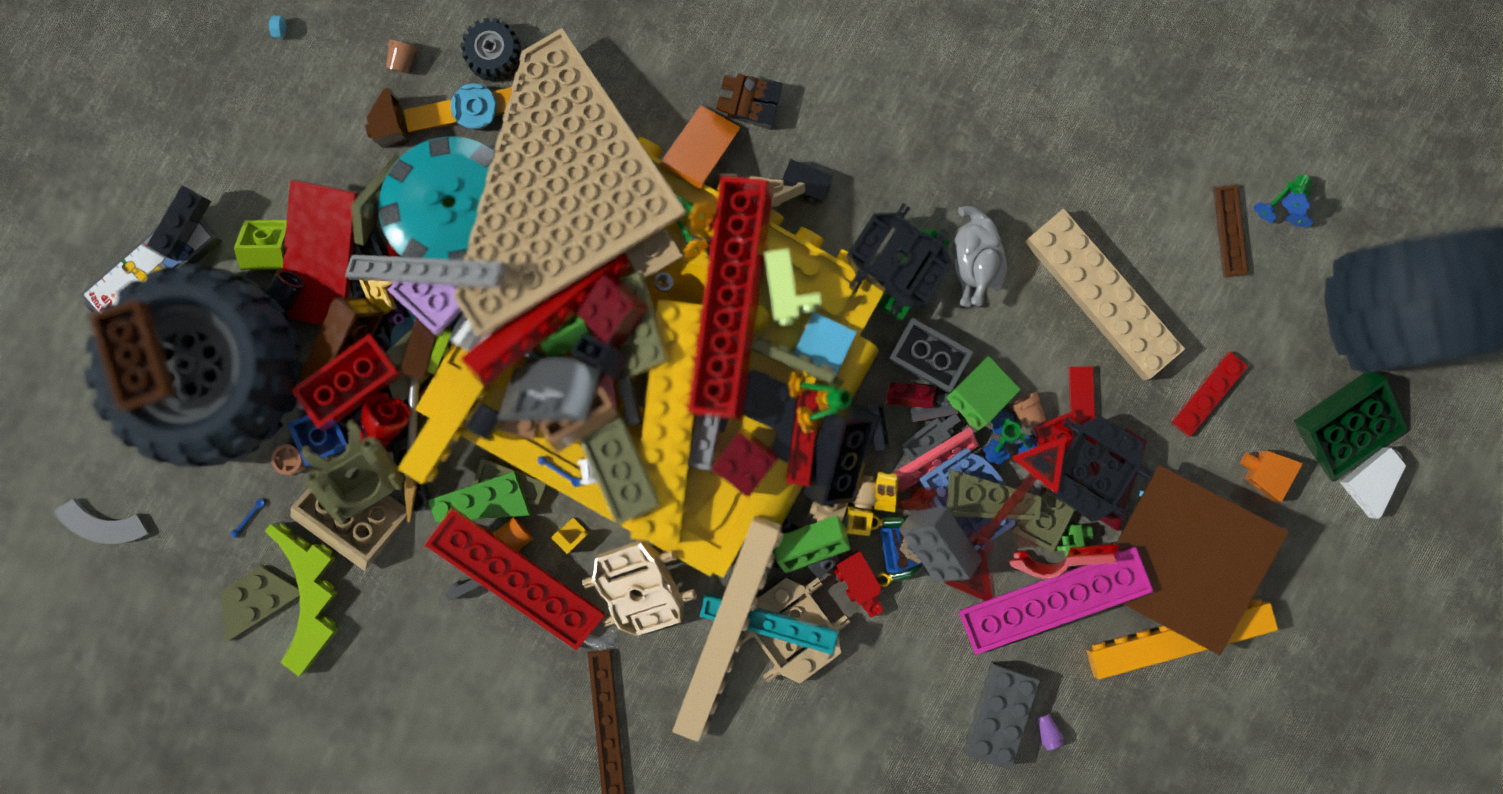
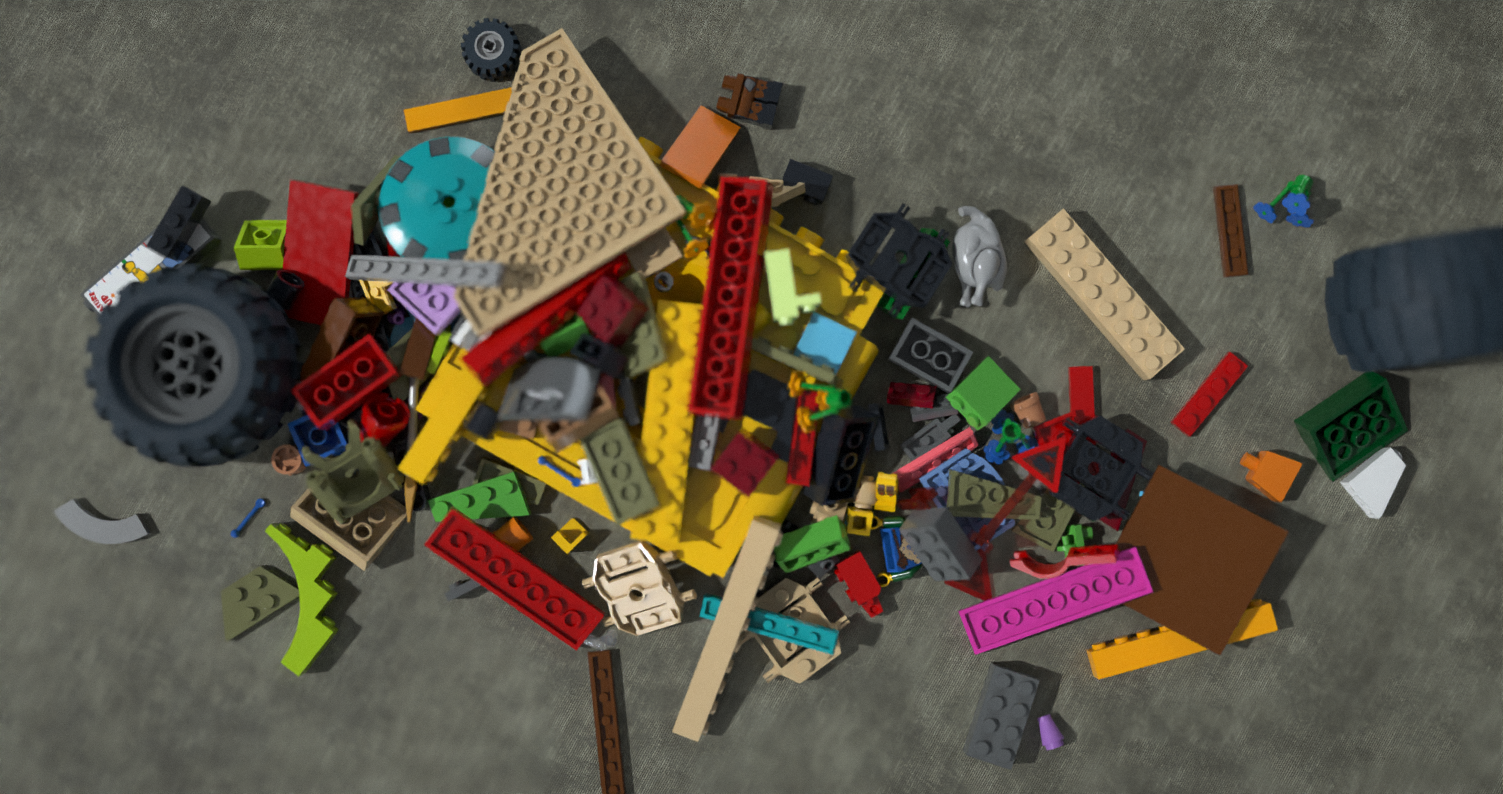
(132, 355): reddish brown brick -> none
(277, 27): medium azure tile -> none
(386, 121): reddish brown slope -> none
(400, 56): nougat piece -> none
(474, 106): medium azure tile -> none

